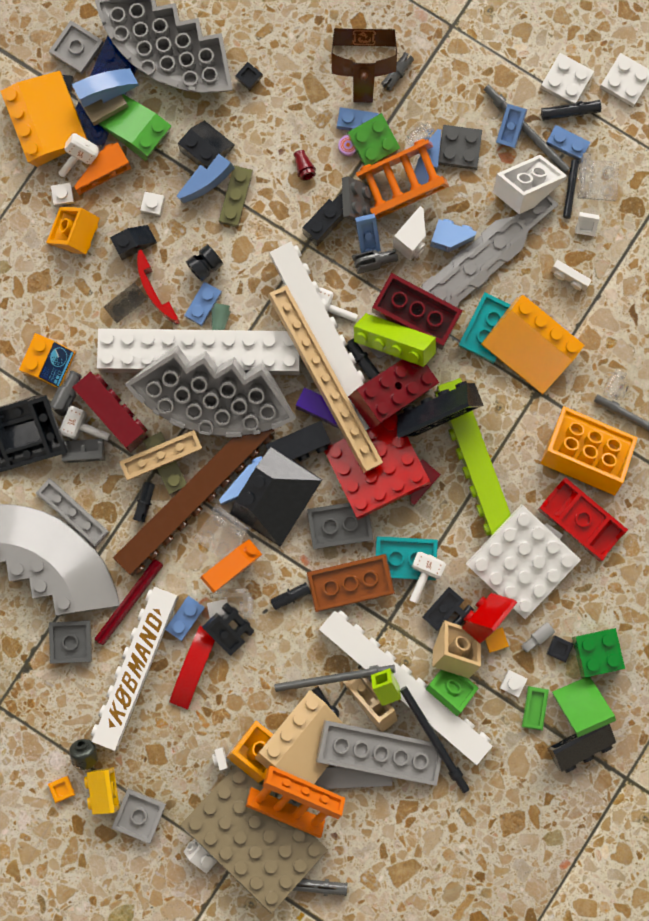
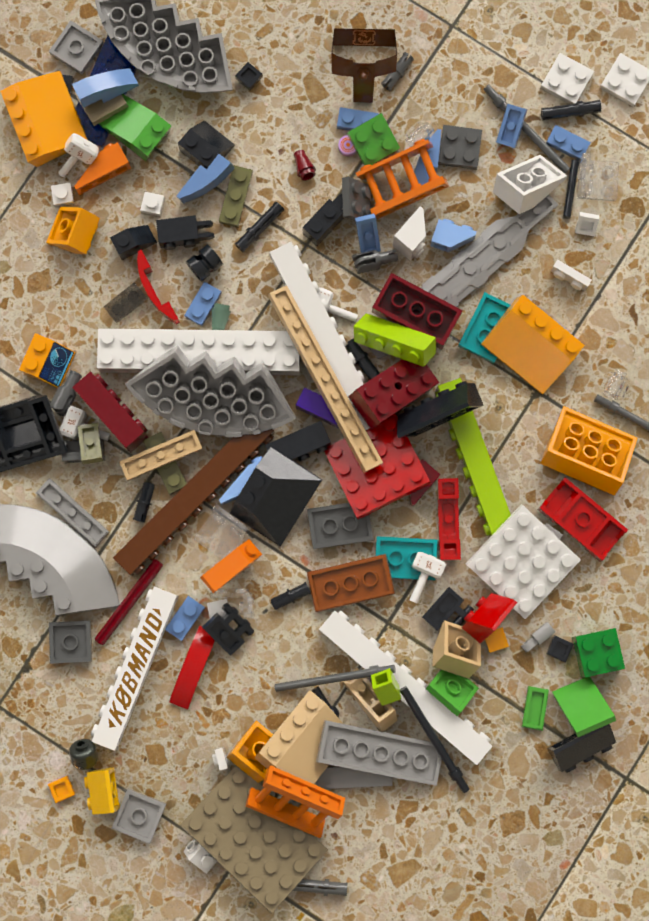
(90, 443): none -> olive plate
(182, 232): none -> black hinge
(252, 234): none -> black pin
(448, 519): none -> red slope
(513, 683): white plate -> none

